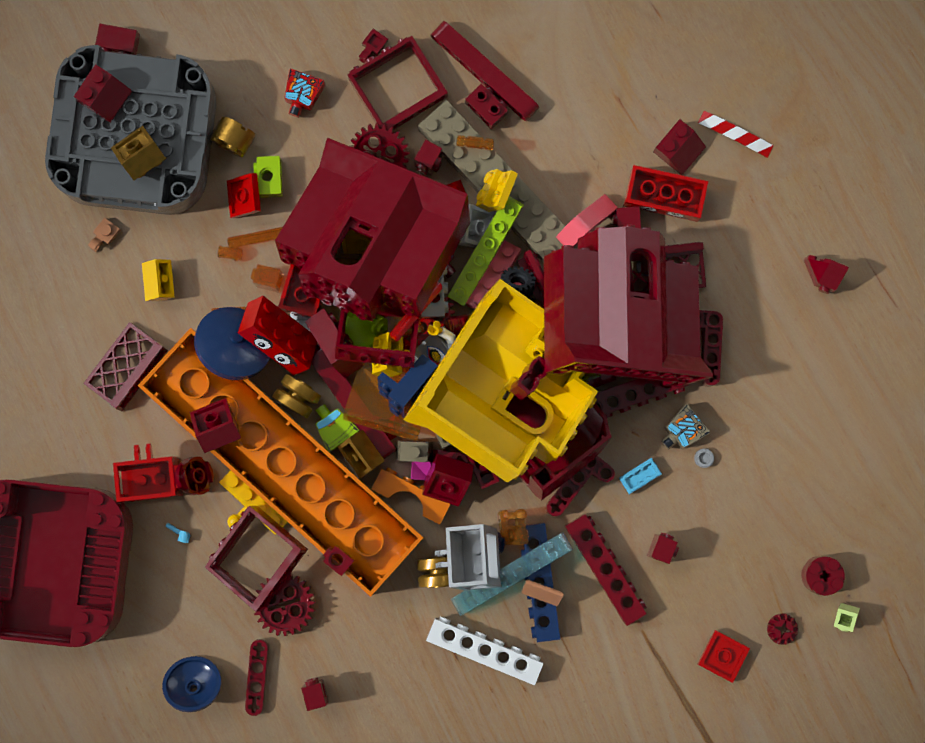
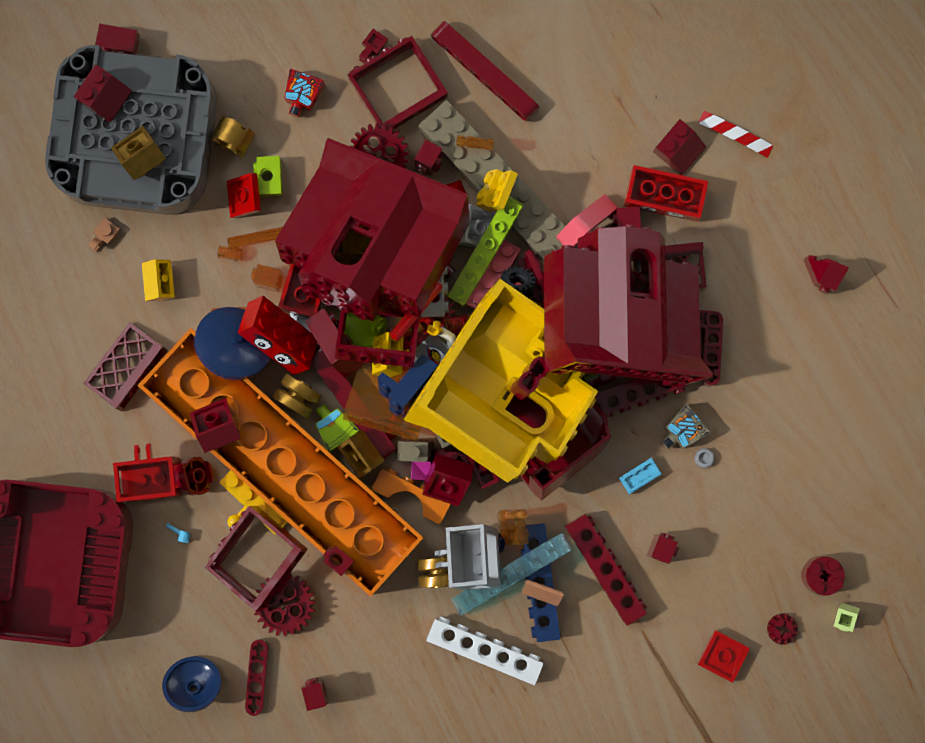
(486, 105): dark red brick -> none
(575, 487): dark red beam -> none

